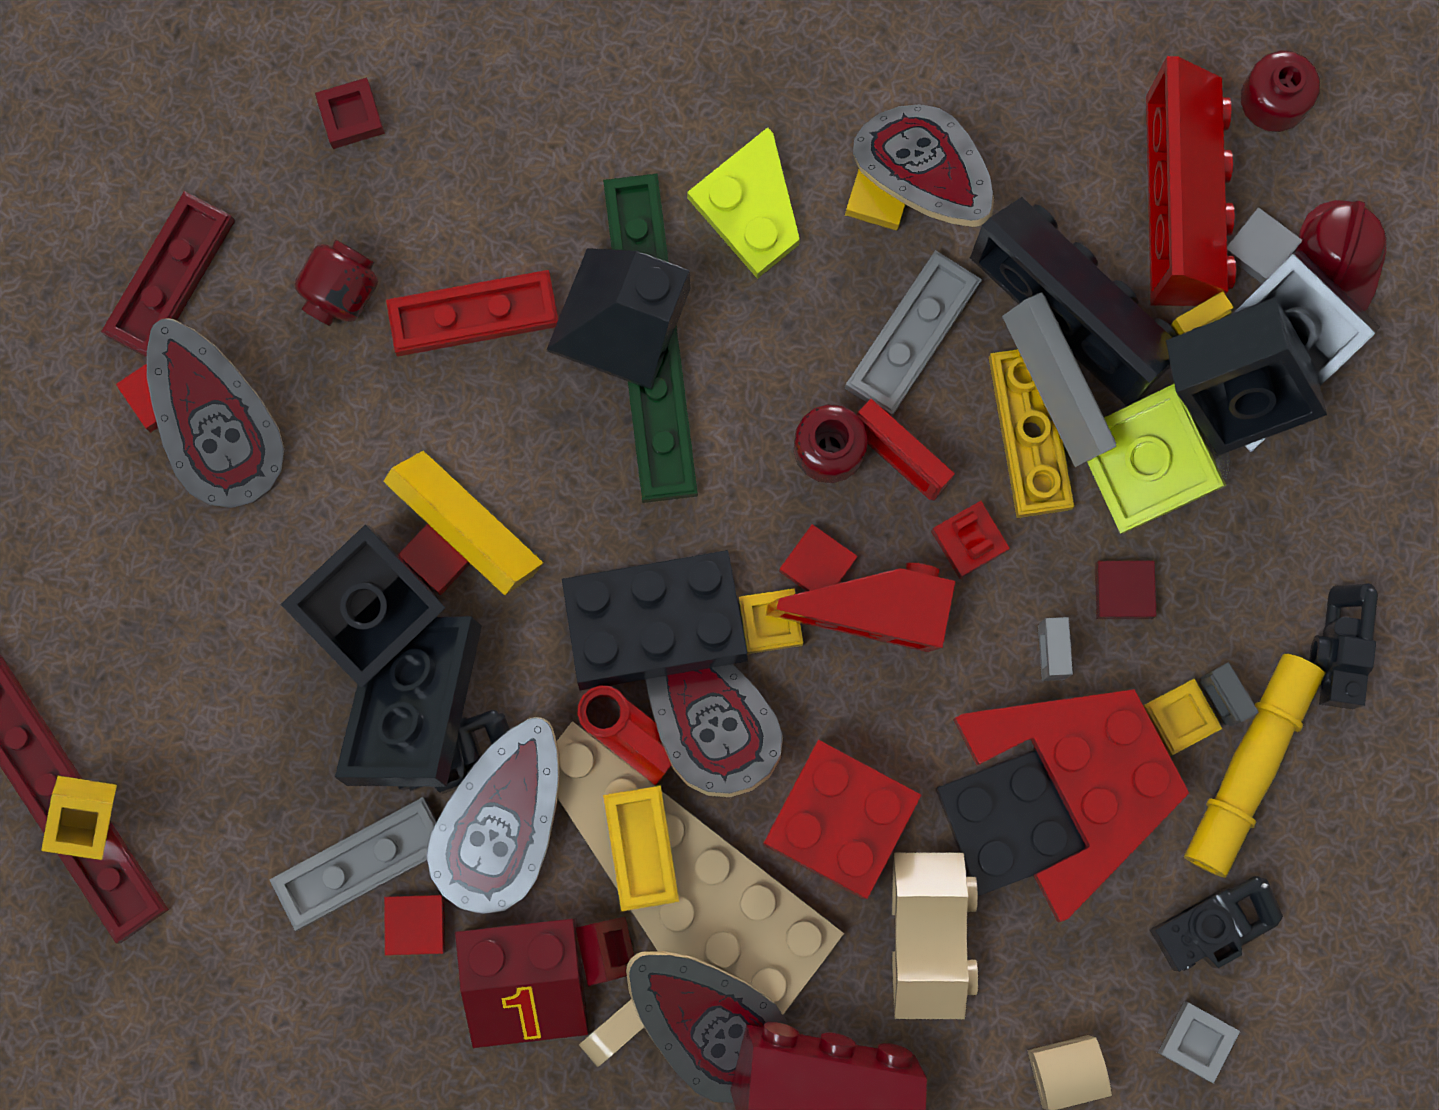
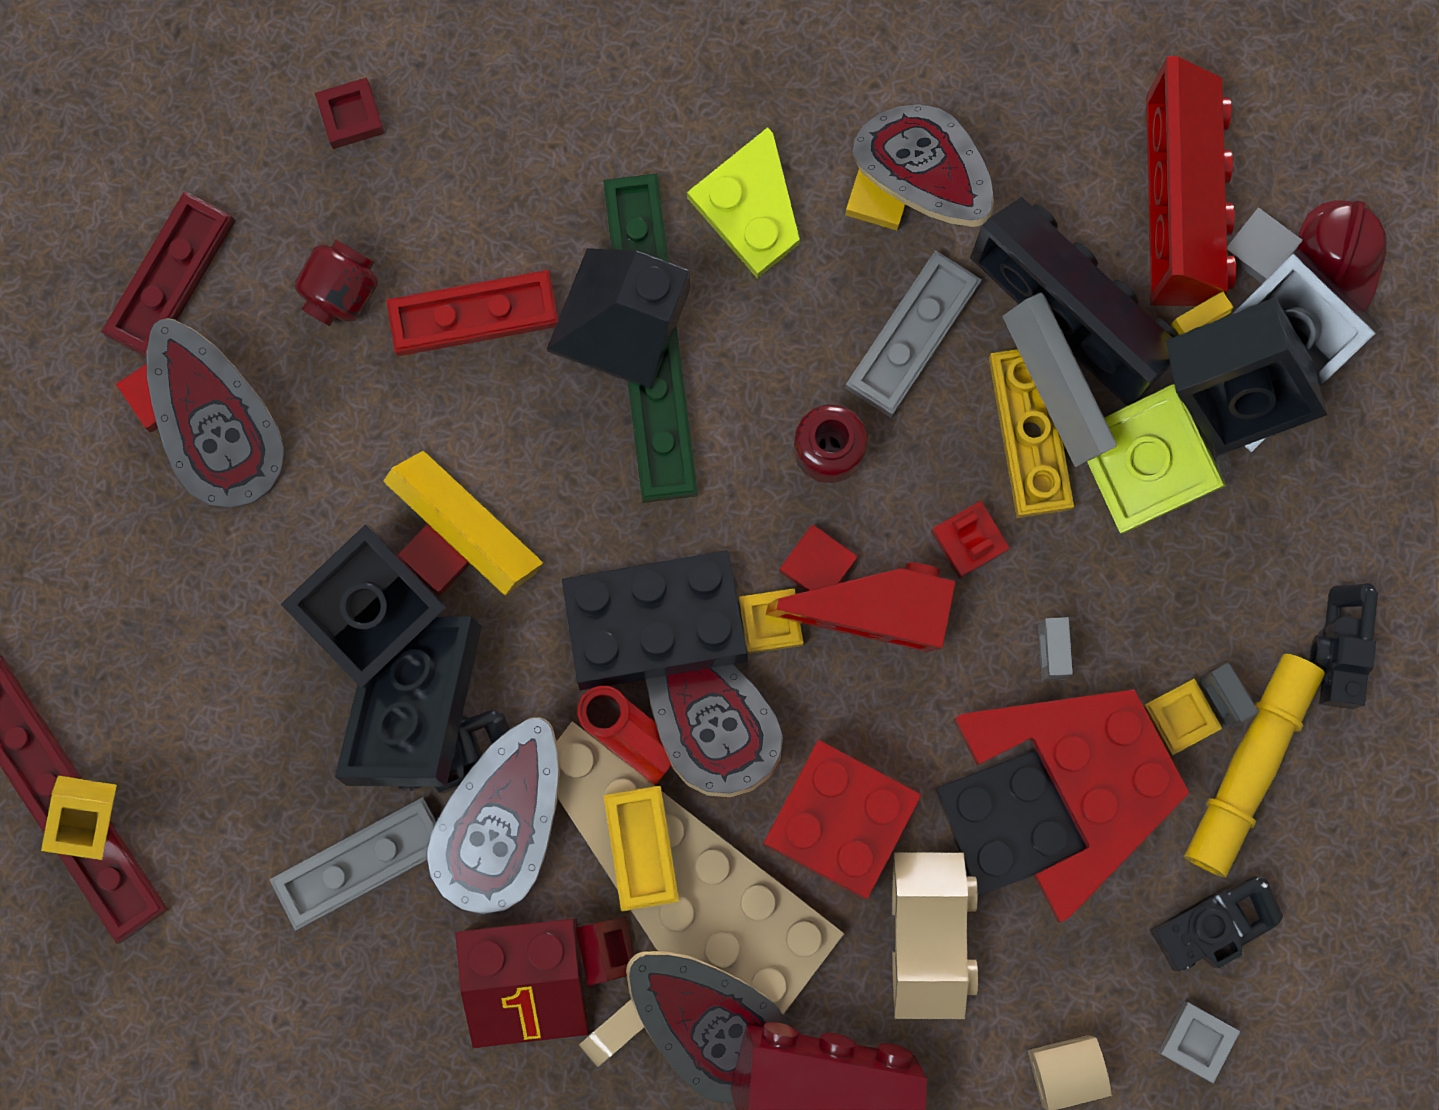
(414, 925): red tile -> none
(904, 451): red tile -> none
(1125, 590): dark red tile -> none
(1280, 91): dark red head -> none

